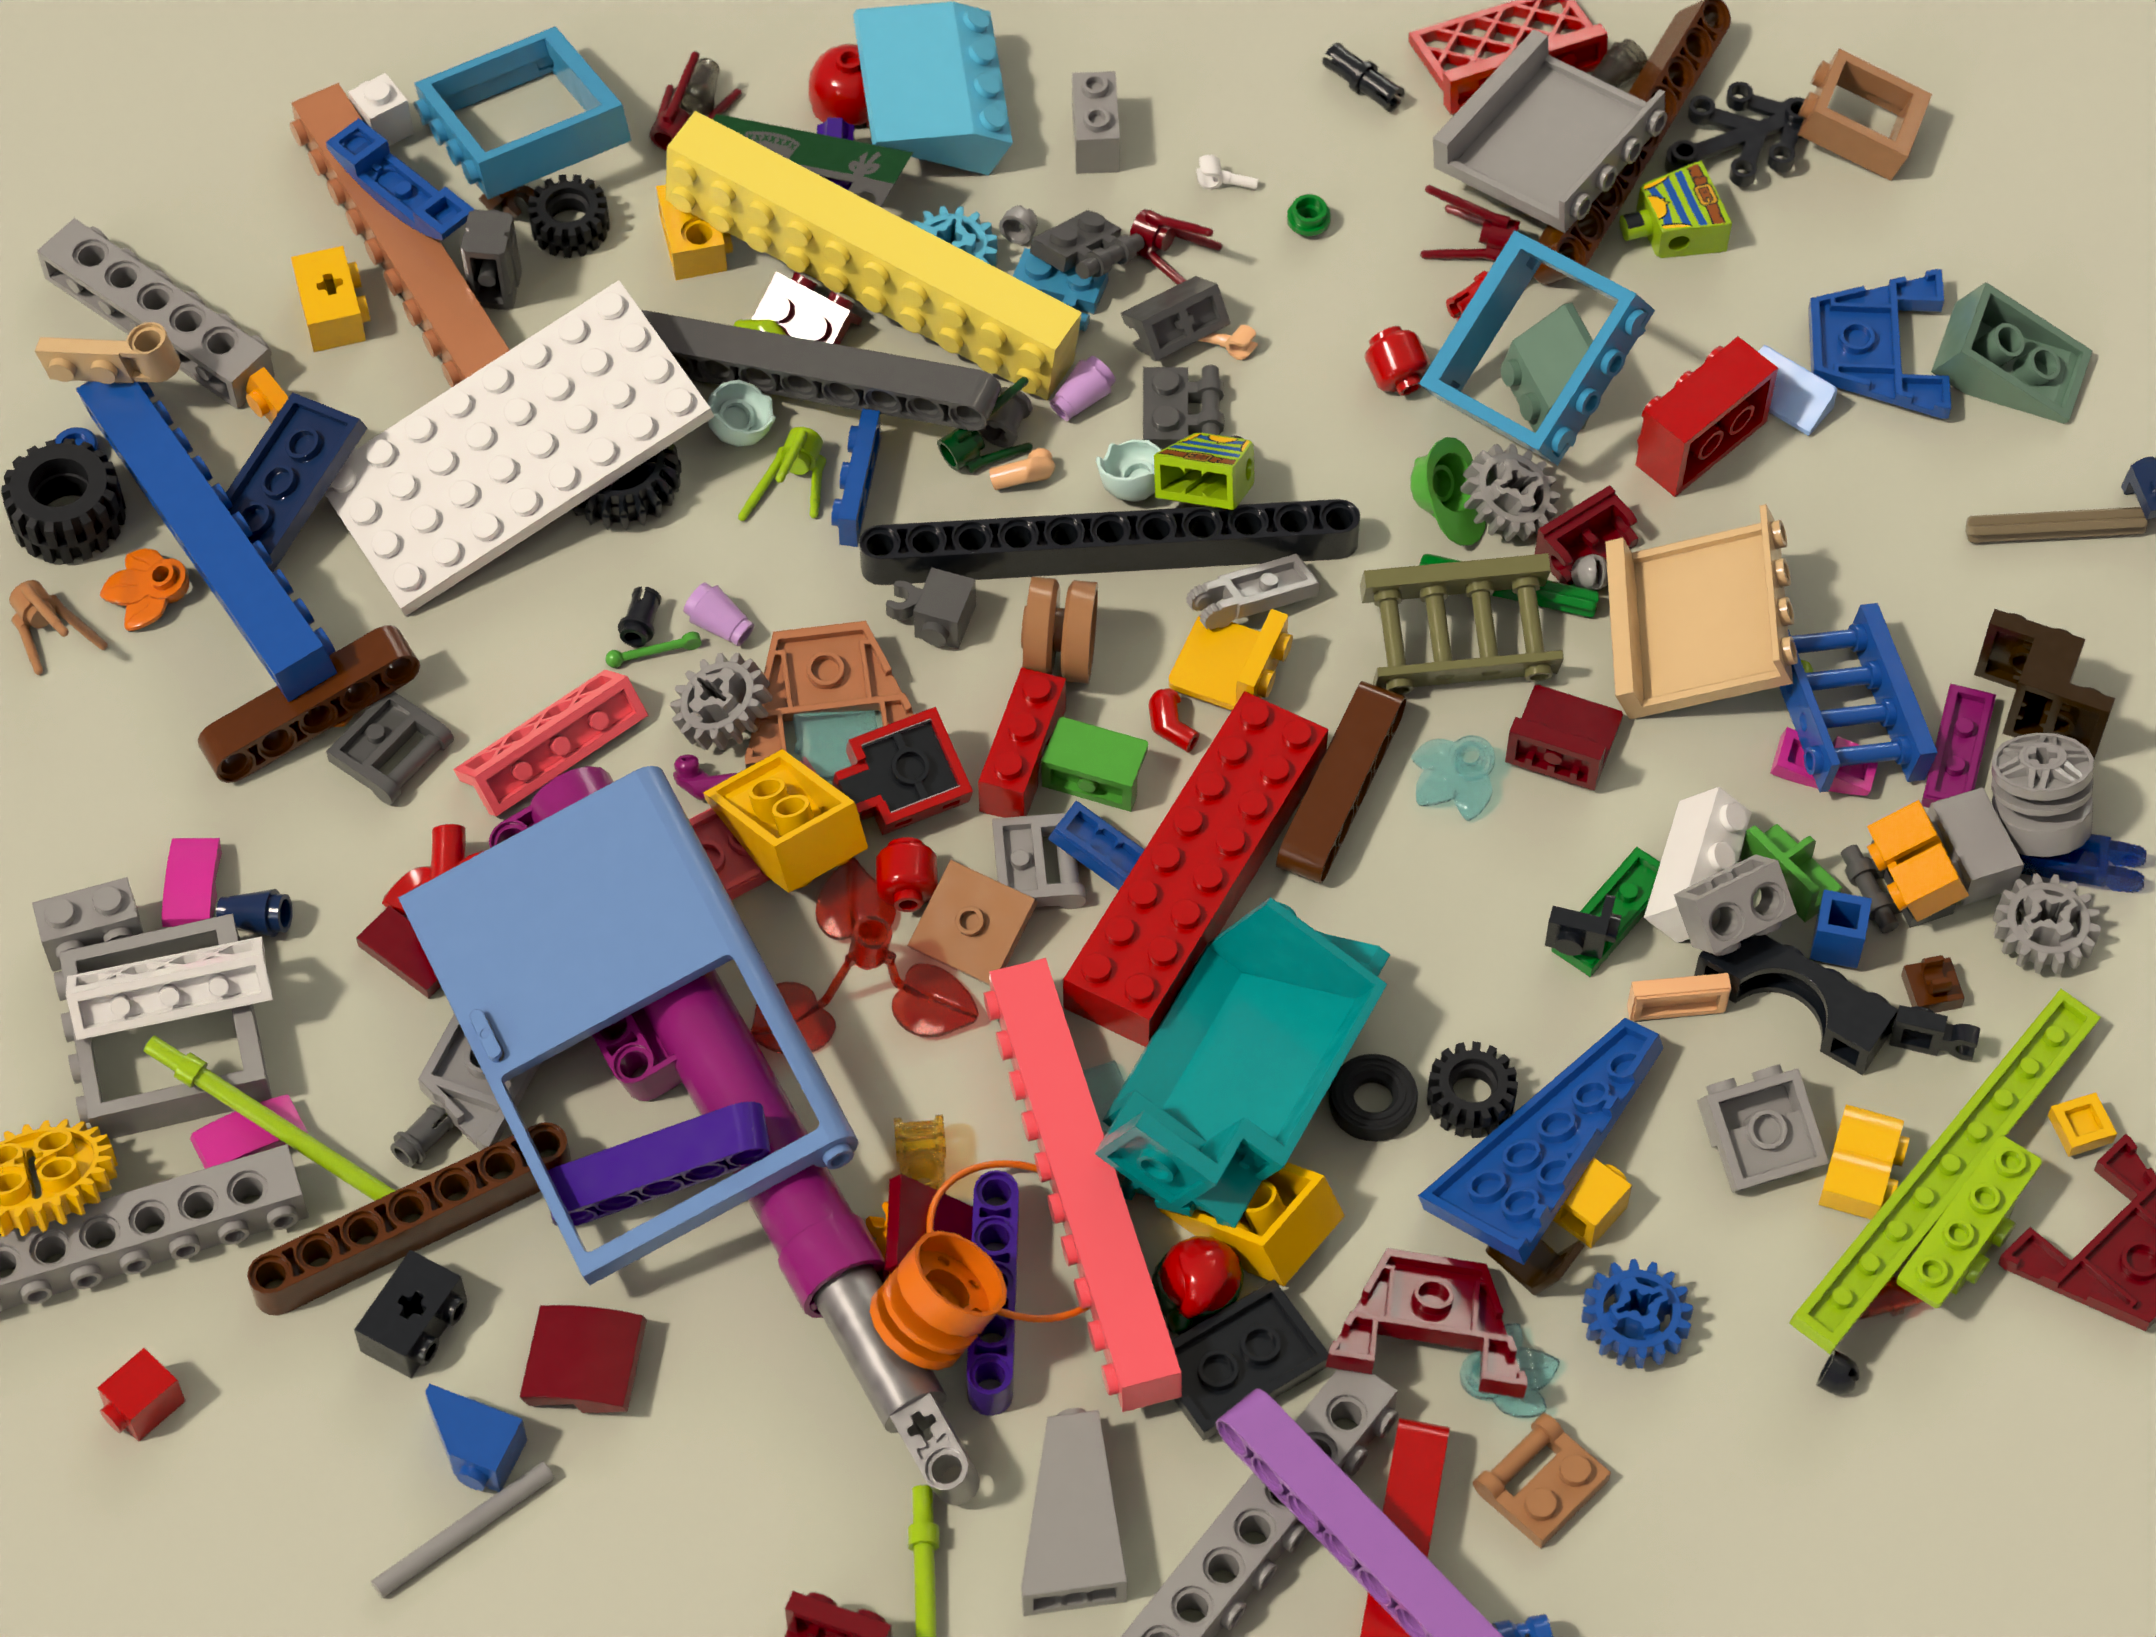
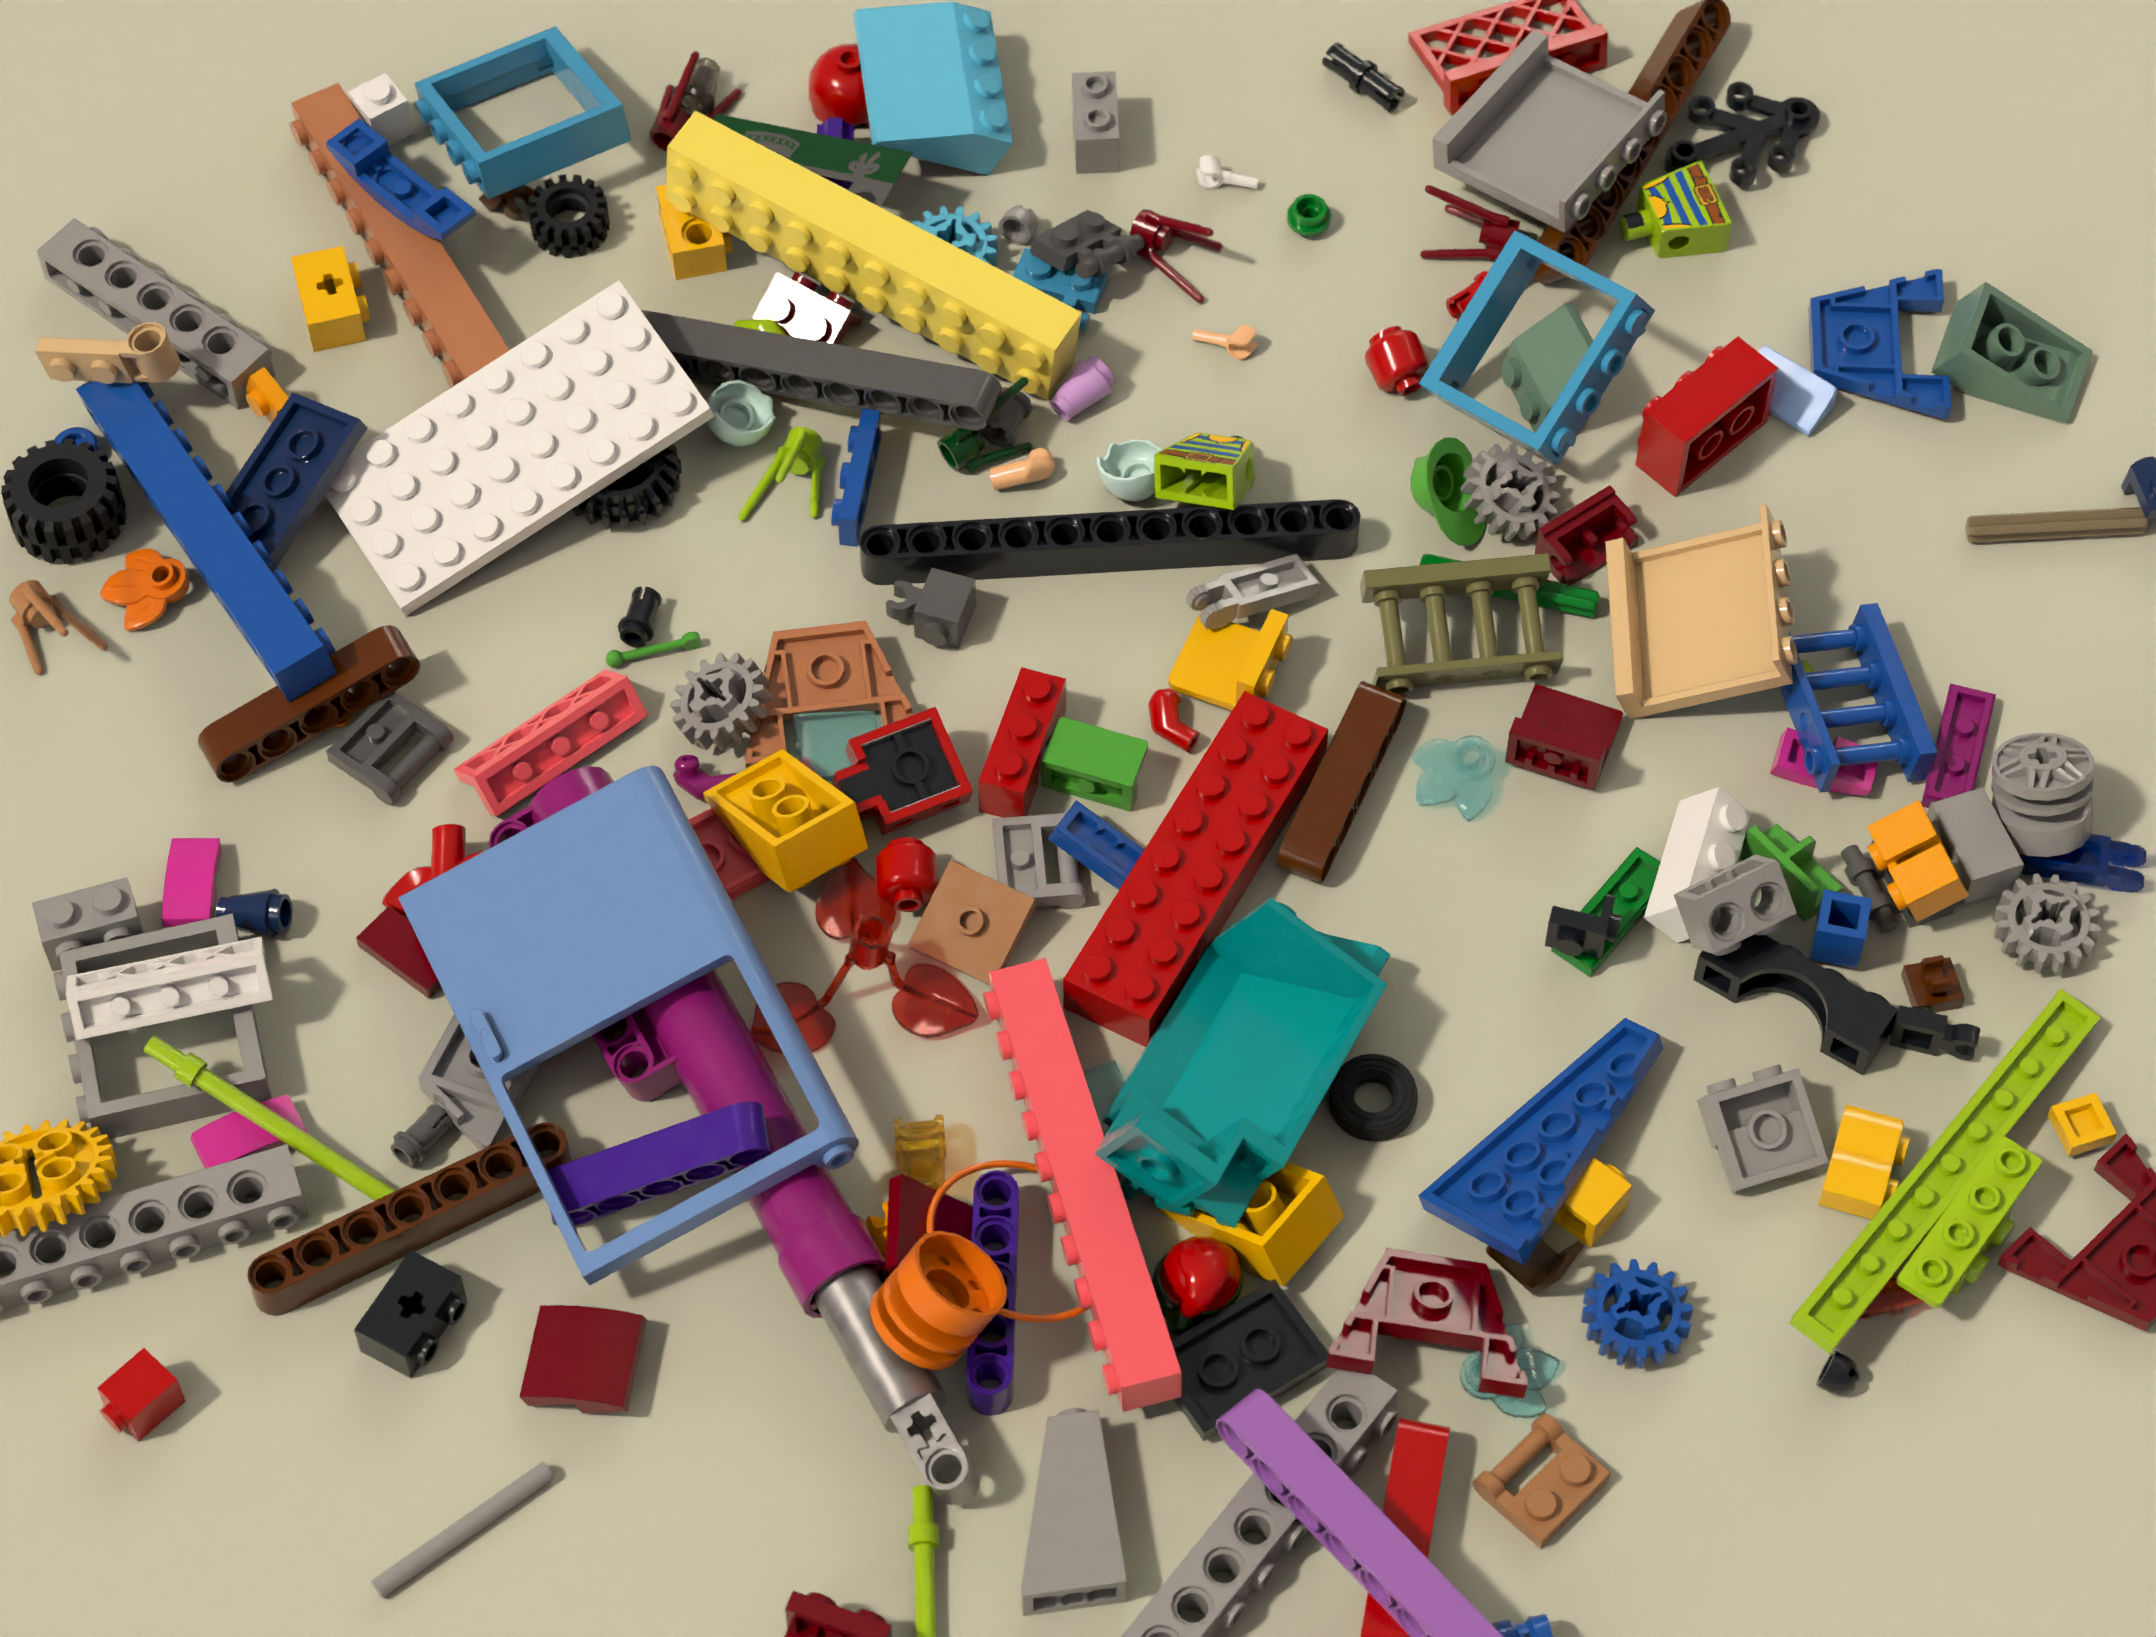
(476, 1438): blue slope -> none
(491, 258): dark grey brick -> none
(717, 613): lavender cone -> none
(1057, 629): medium nougat wheel -> none
(1167, 399): dark grey plate -> none
(1177, 317): dark grey hinge -> none
(1471, 1065): black tyre -> none
(1585, 570): light grey hinge -> none
(1621, 63): clear smoke cone -> none
(1678, 997): light nougat tile -> none
(1850, 138): medium nougat window -> none
(2041, 669): dark brown bracket -> none

